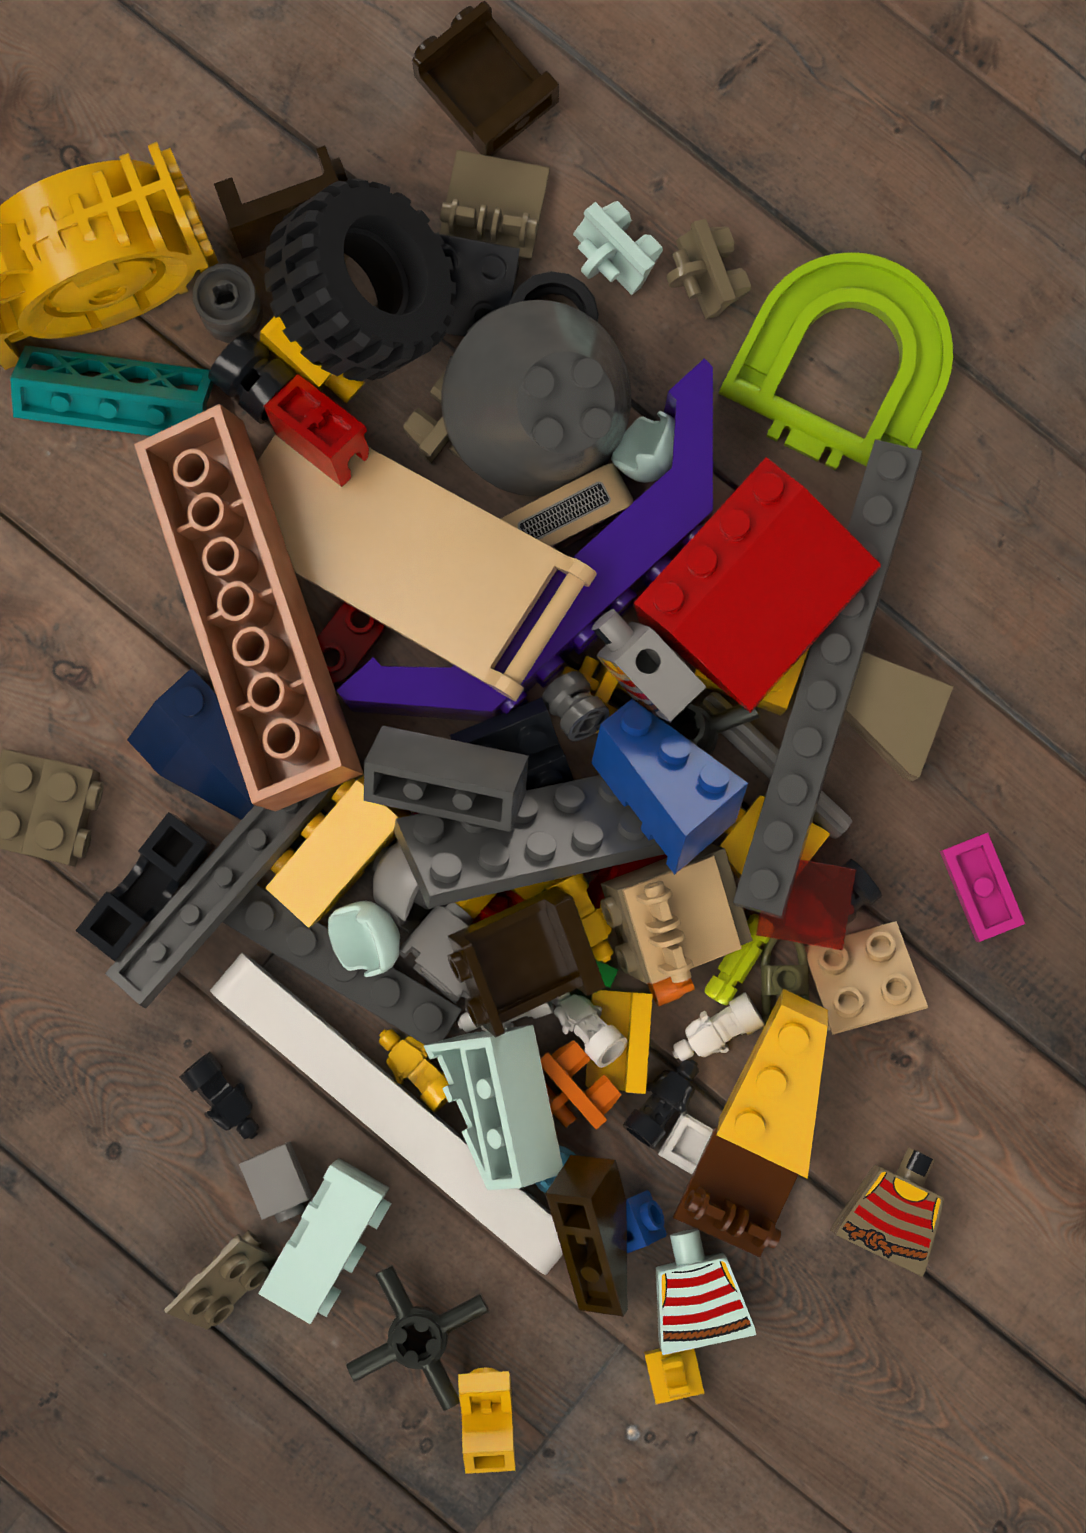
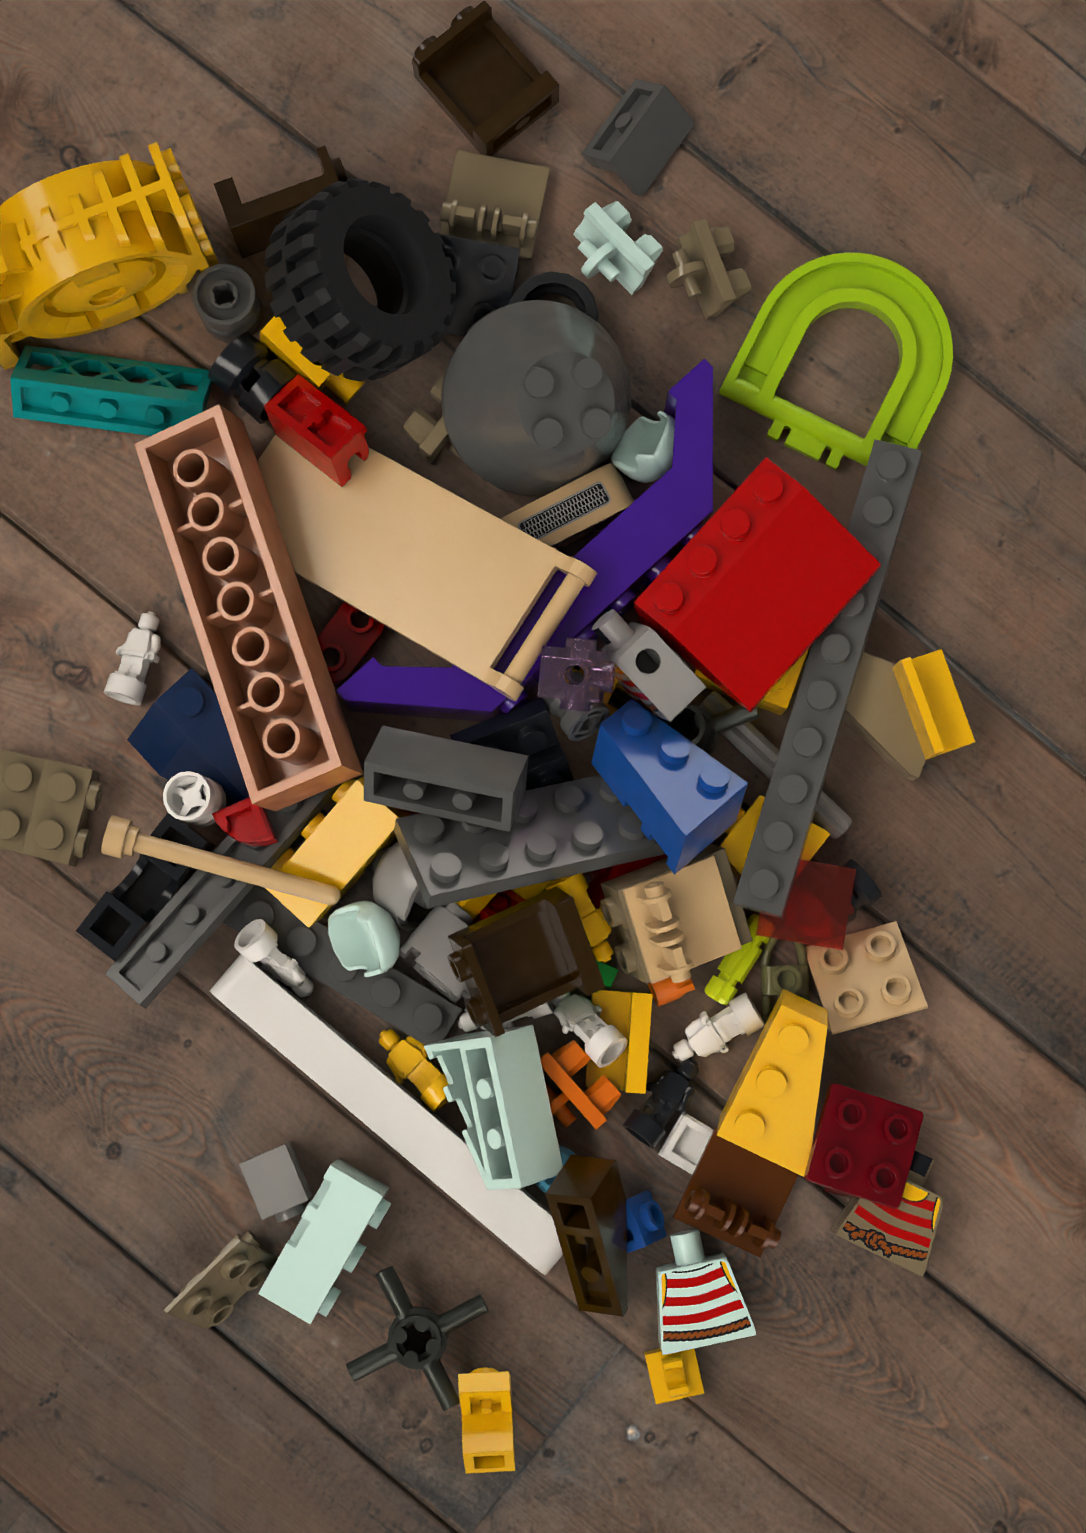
(125, 839): none -> tan piece
(136, 654): none -> white piece
(184, 794): none -> white wheel
(227, 1104): black piece -> none
(246, 823): none -> red tile
(258, 943): none -> white piece
(557, 678): none -> clear purple brick
(640, 135): none -> dark grey panel
(863, 1146): none -> dark red bracket
(933, 704): none -> yellow panel
(982, 887): dark pink plate -> none

